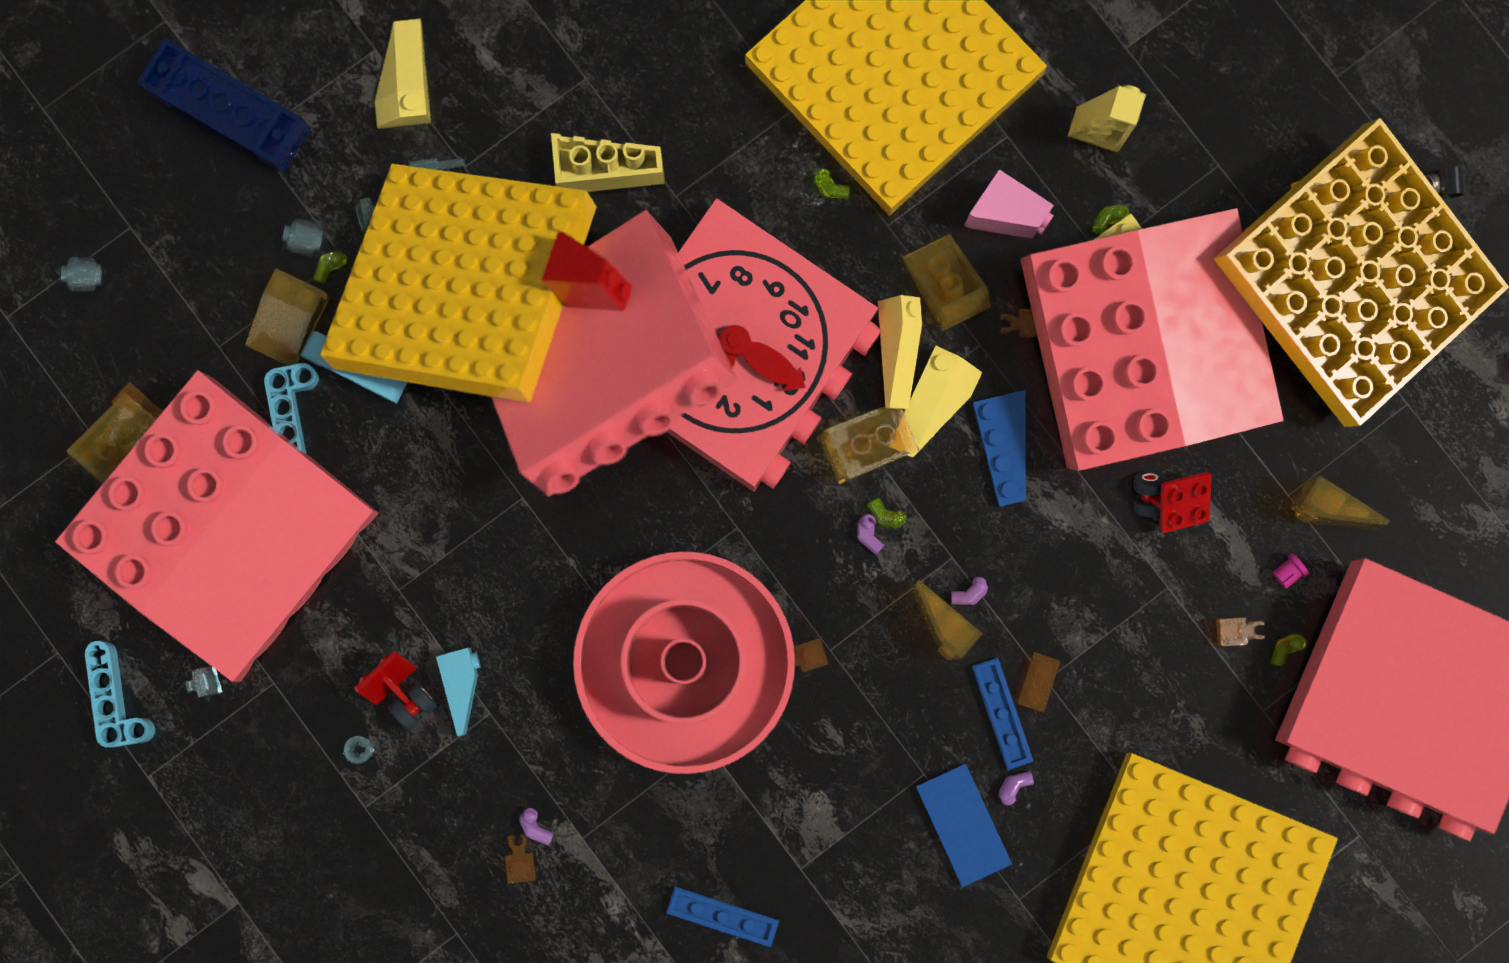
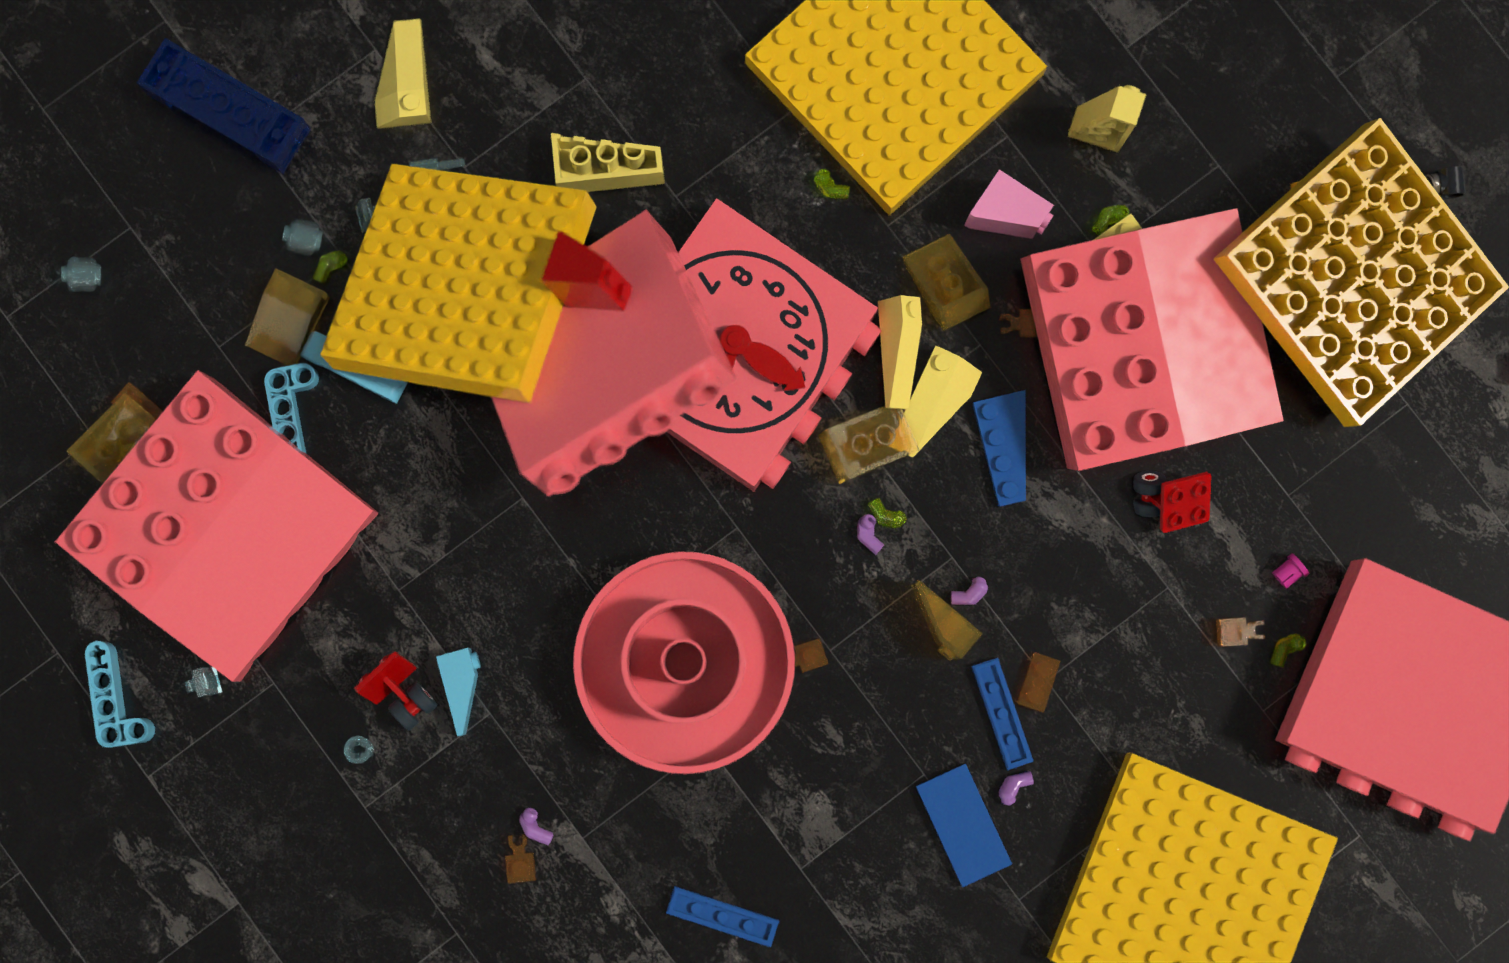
(1327, 504): clear yellow slope -> none

